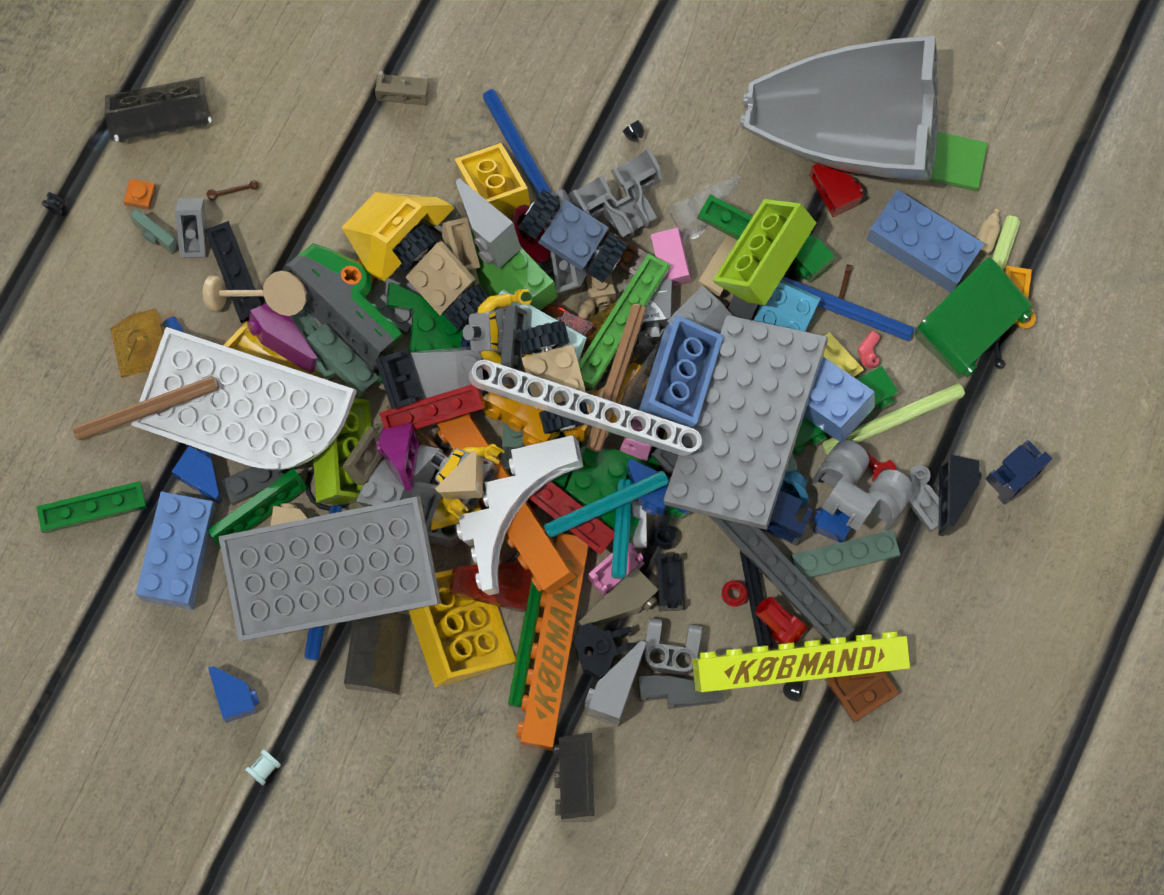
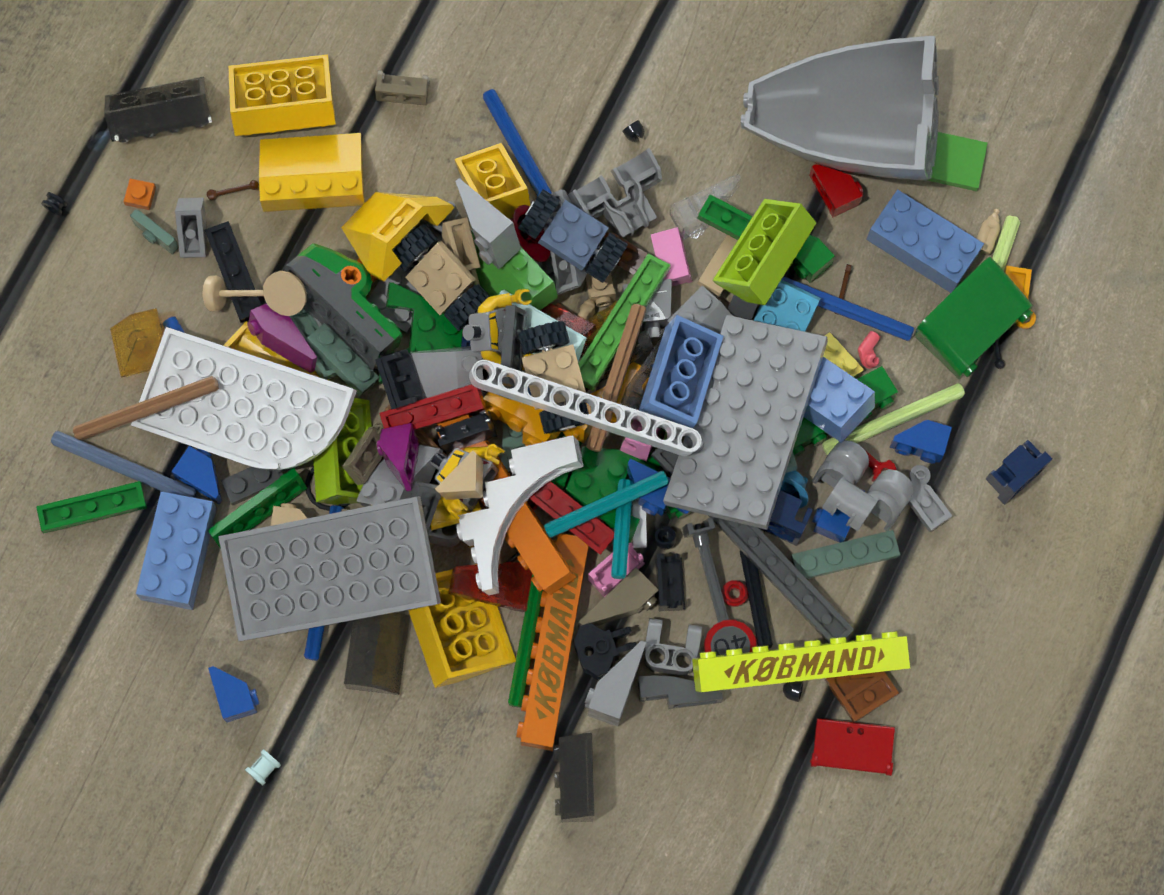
(121, 465): none -> sand blue axle
(281, 95): none -> yellow slope
(311, 172): none -> yellow slope
(467, 432): none -> black hinge
(726, 633): none -> dark grey piece
(784, 626): red piece -> none
(845, 747): none -> red door
(924, 440): none -> blue slope
(957, 484): black slope -> none

